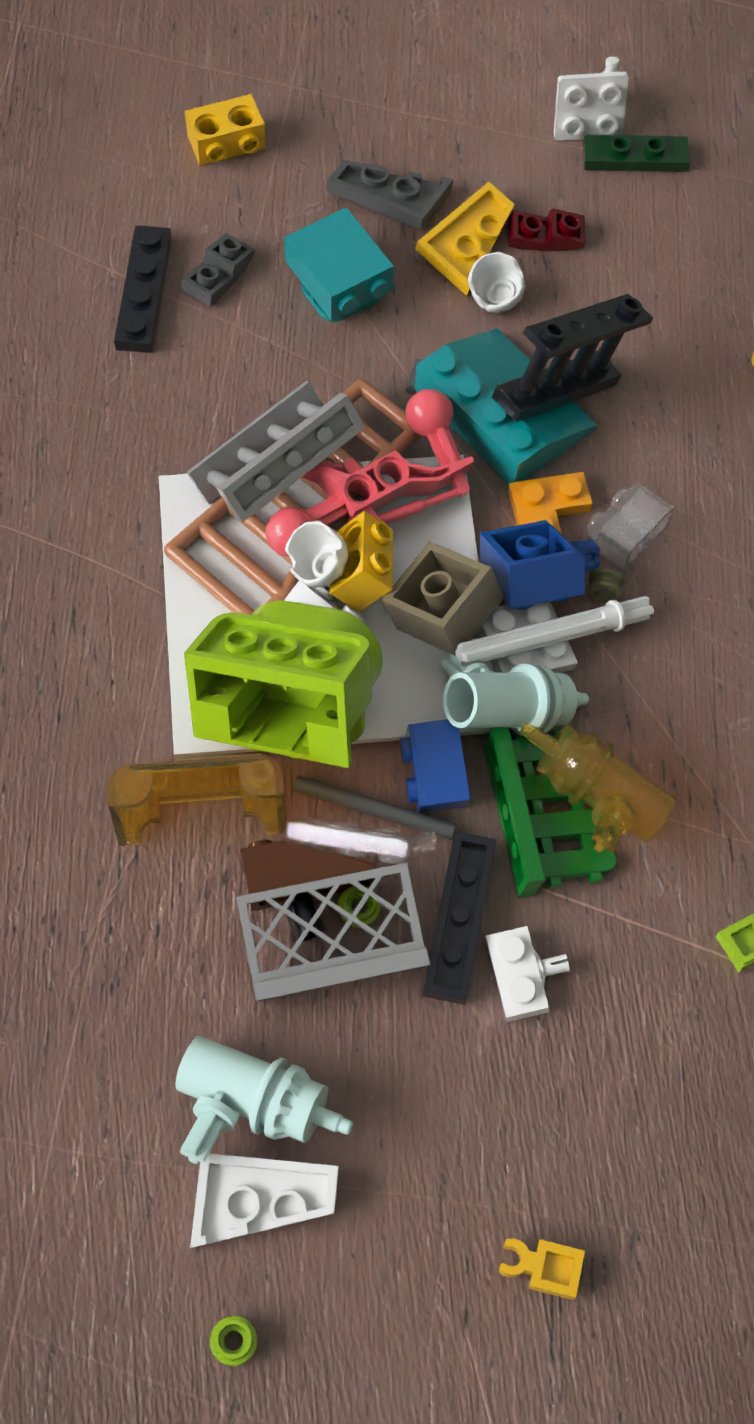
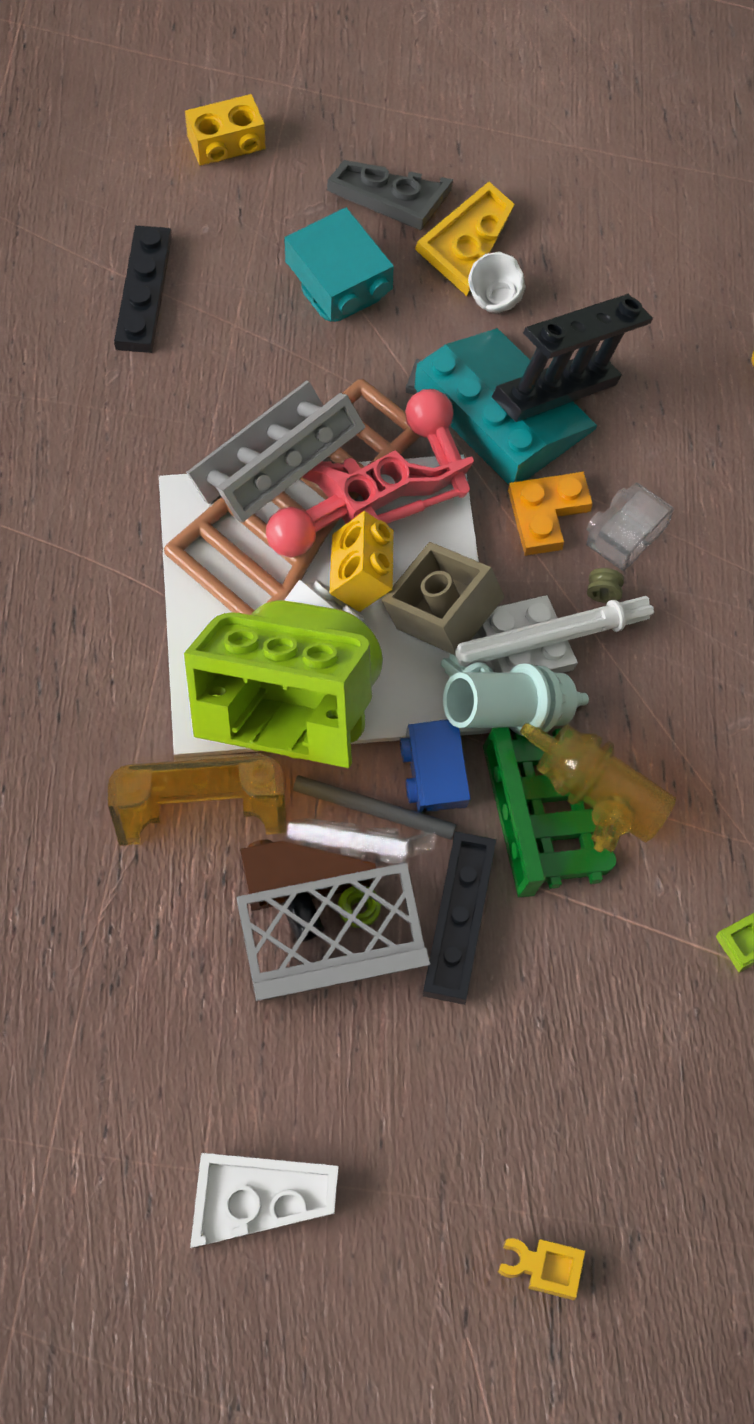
(219, 270): dark grey slope -> none
(230, 1325): lime plate -> none
(236, 1084): light aqua piece -> none
(317, 554): white hair -> none
(521, 973): white plate -> none
(537, 563): blue hinge -> none
(555, 232): dark red slope -> none
(591, 103): white plate -> none
(636, 153): dark green plate -> none

